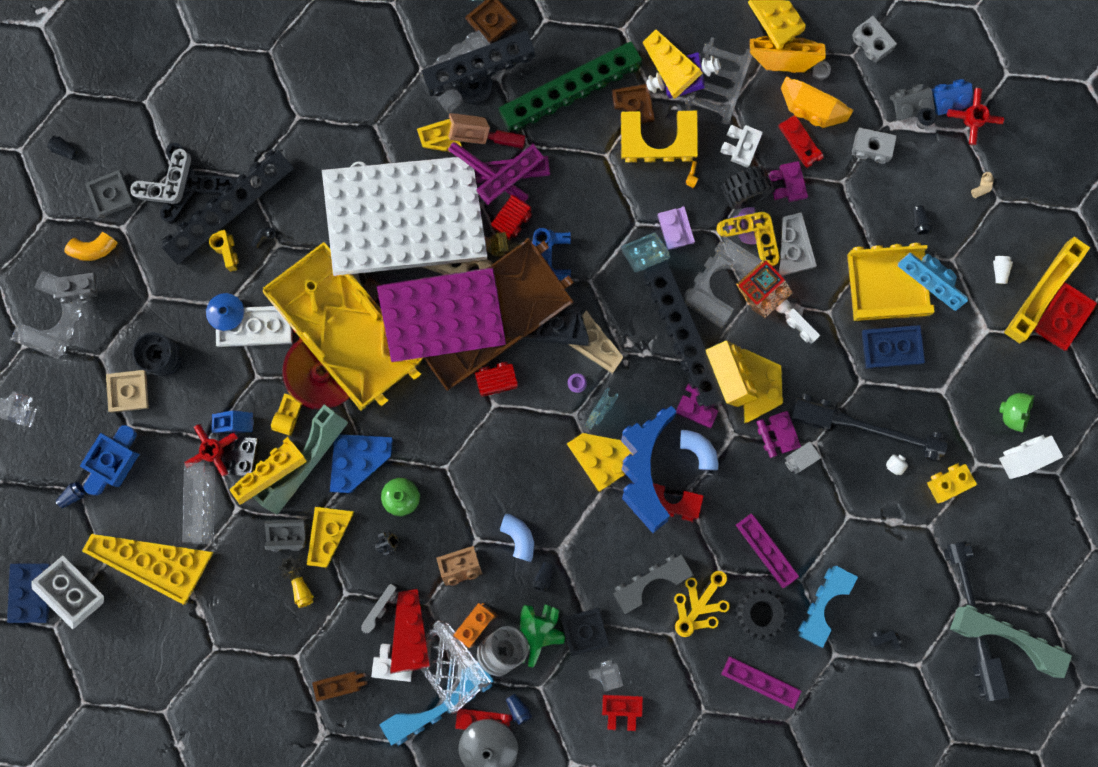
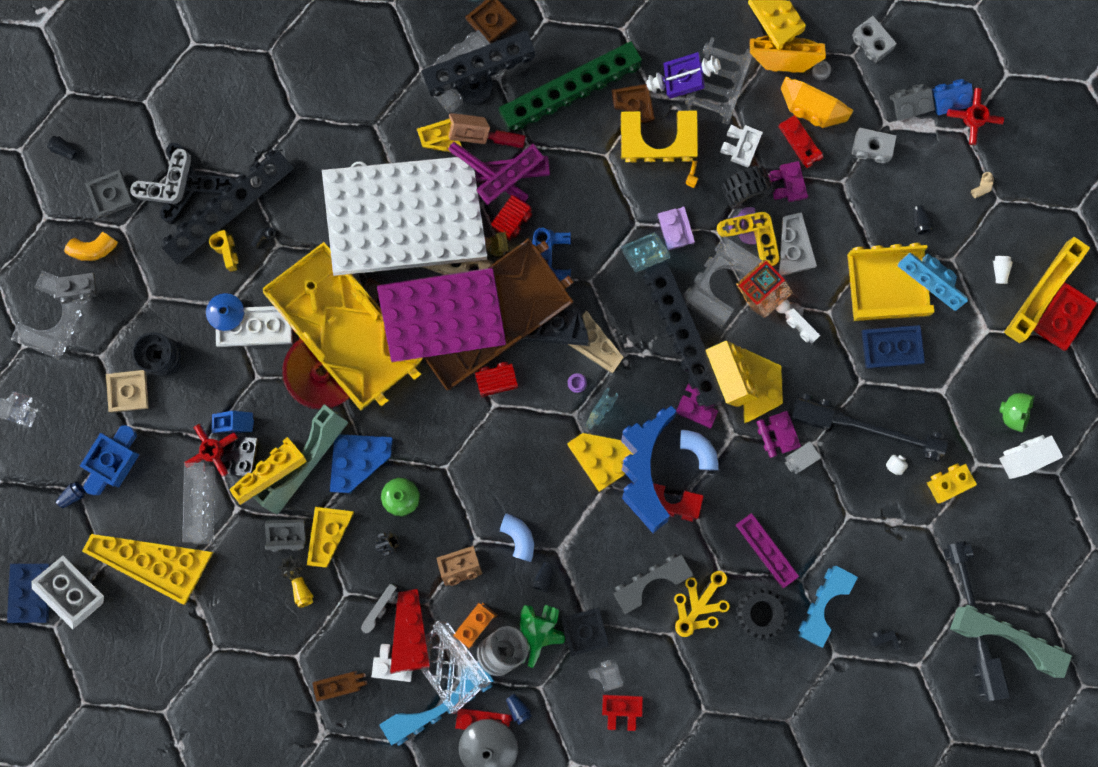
(287, 415): yellow plate -> none
(671, 63): yellow wing -> none
(761, 682): magenta tile -> none
(926, 118): black cone -> none

